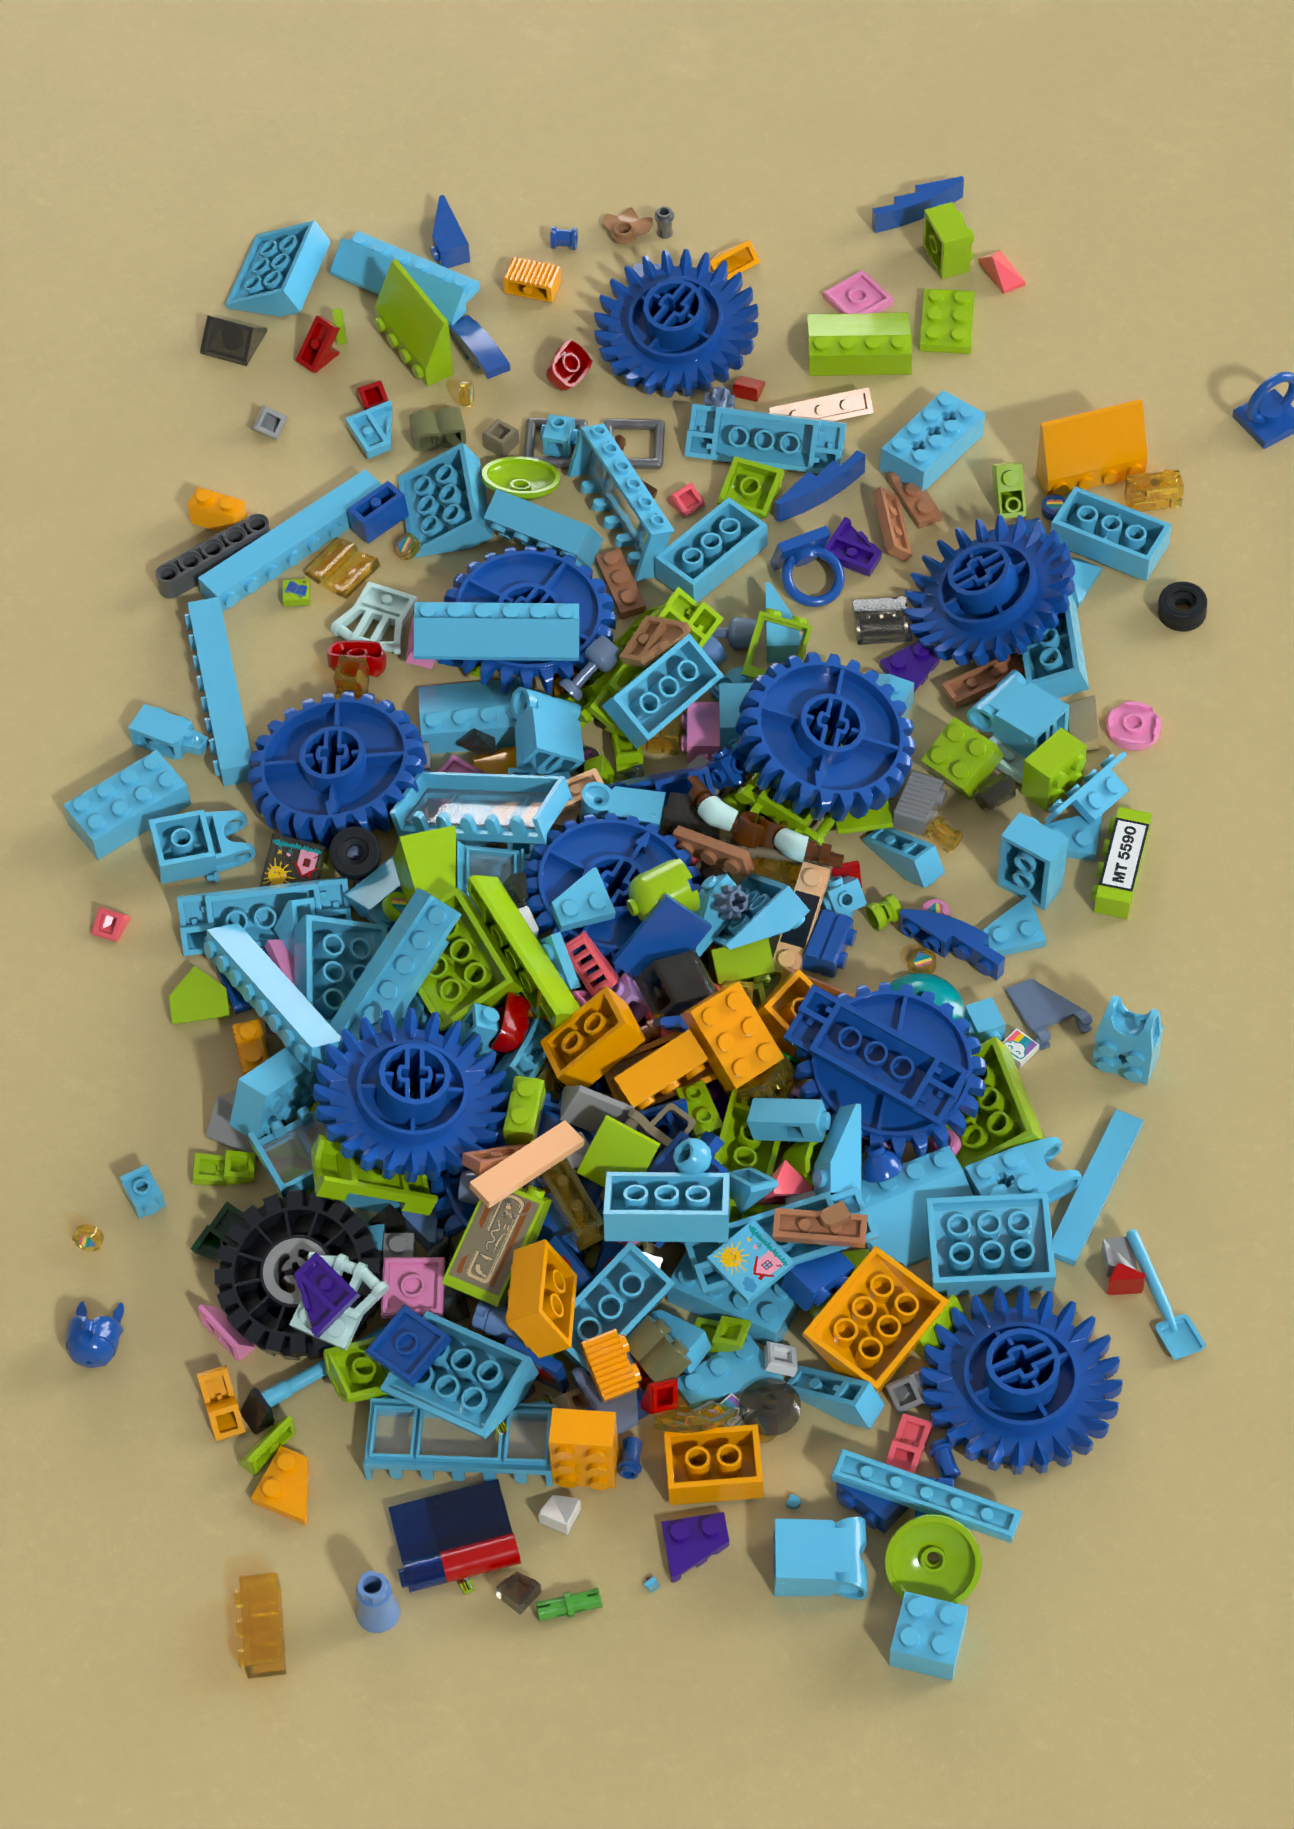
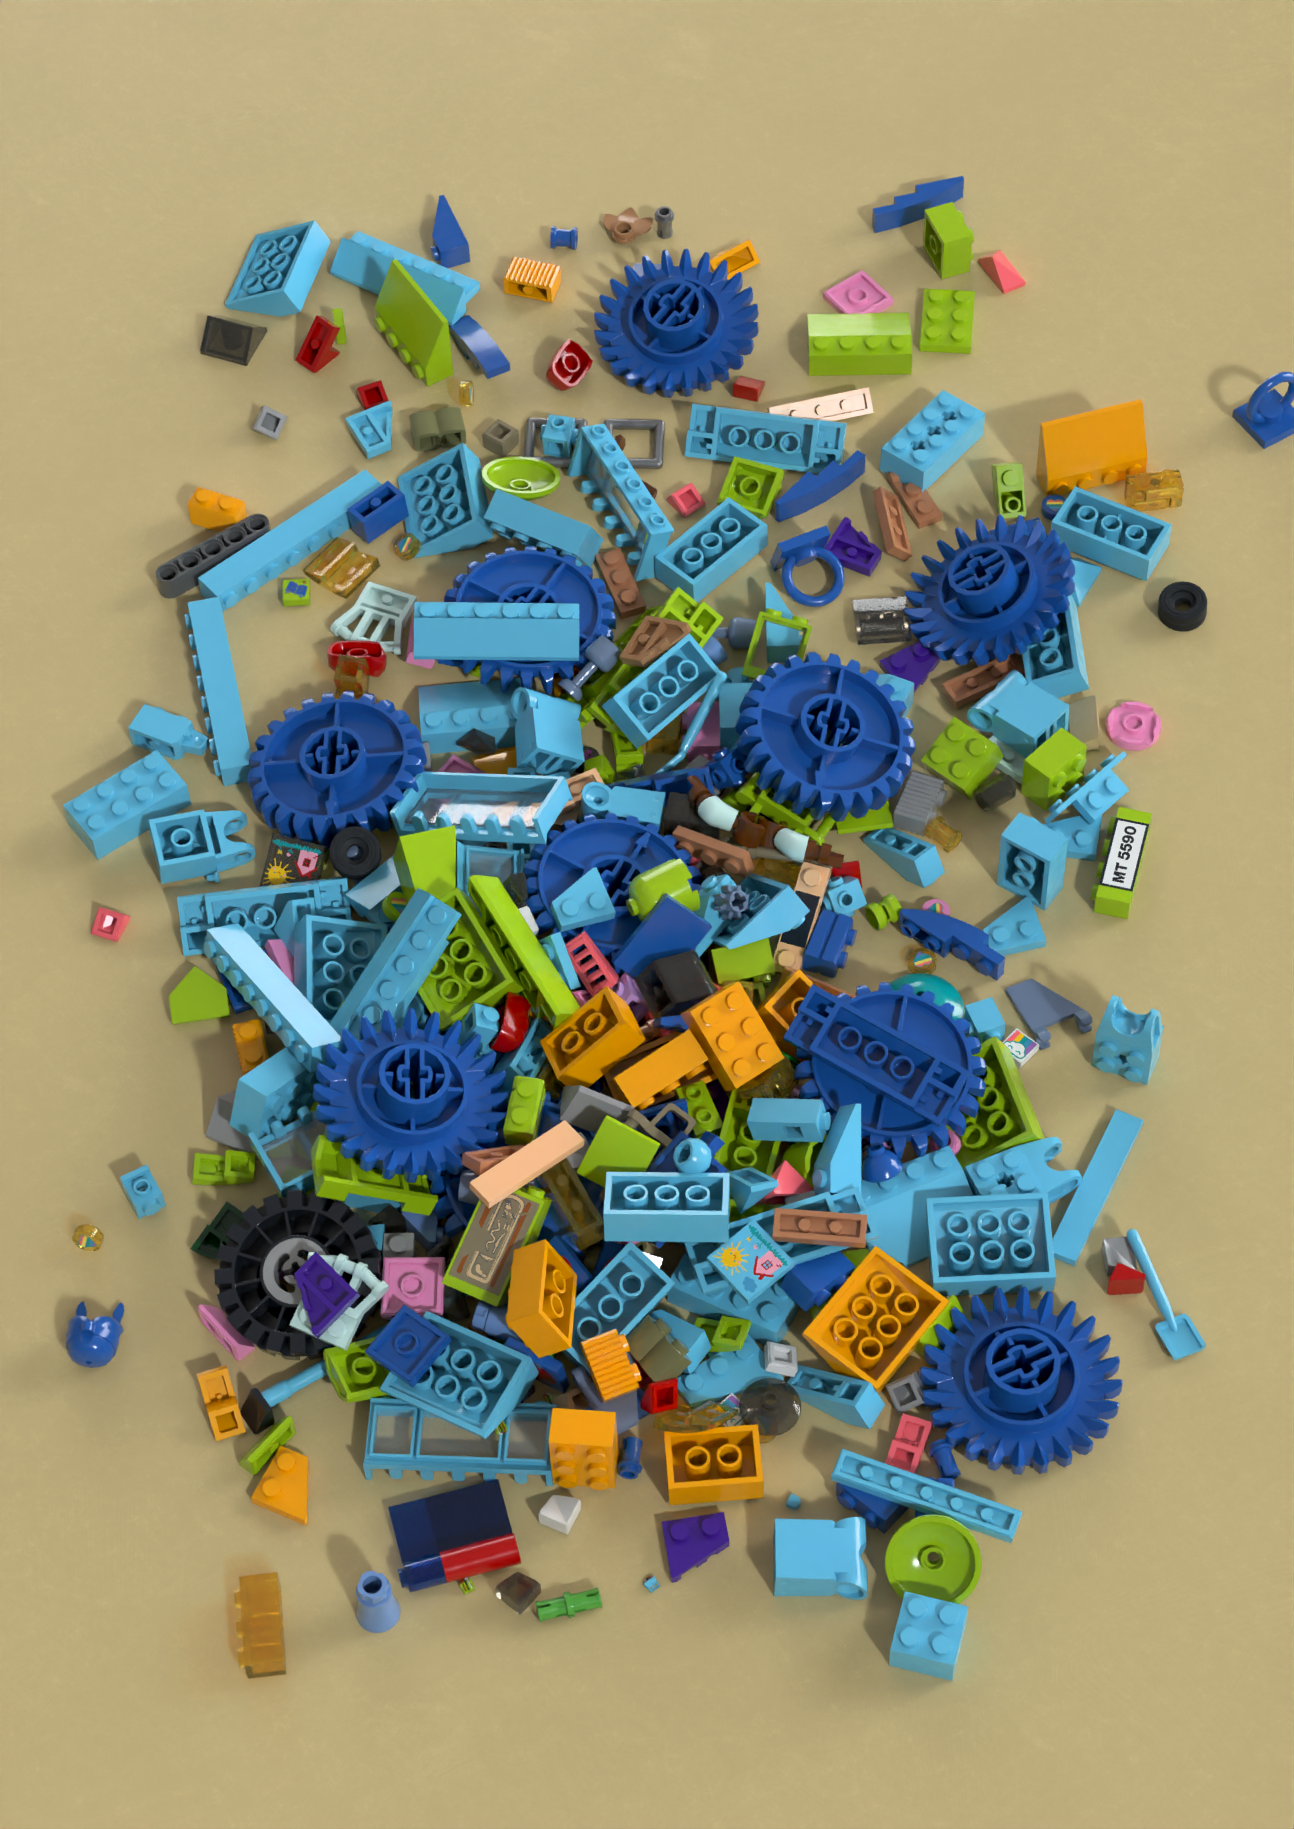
(697, 721): none -> medium azure piece
(719, 397): sand blue gear -> none
(835, 1215): medium nougat piece -> none

